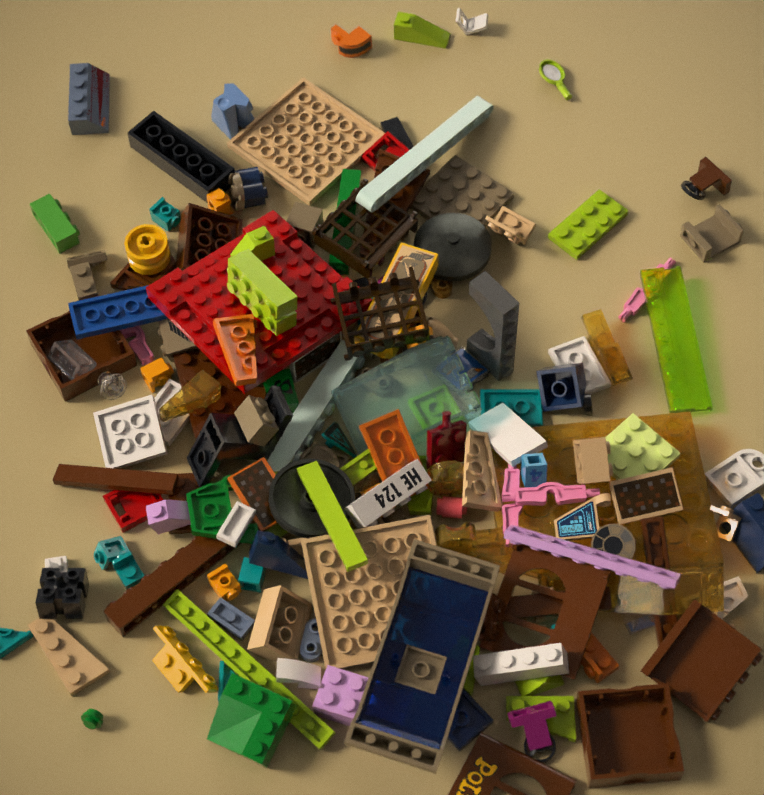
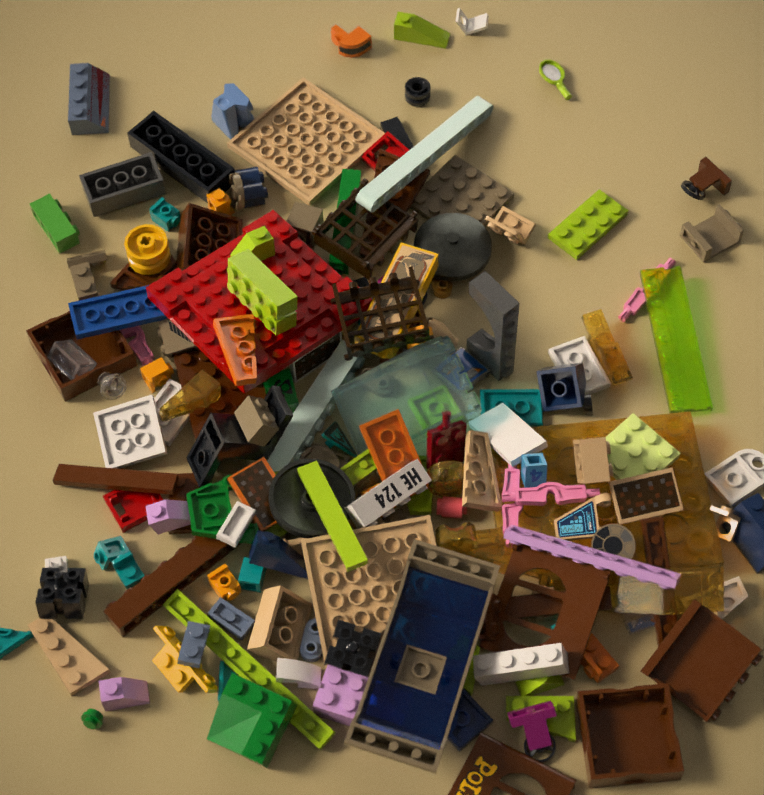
(122, 184): none -> dark grey brick
(123, 693): none -> lavender slope
(193, 644): none -> sand blue plate
(352, 648): none -> black brick
(417, 91): none -> black wheel

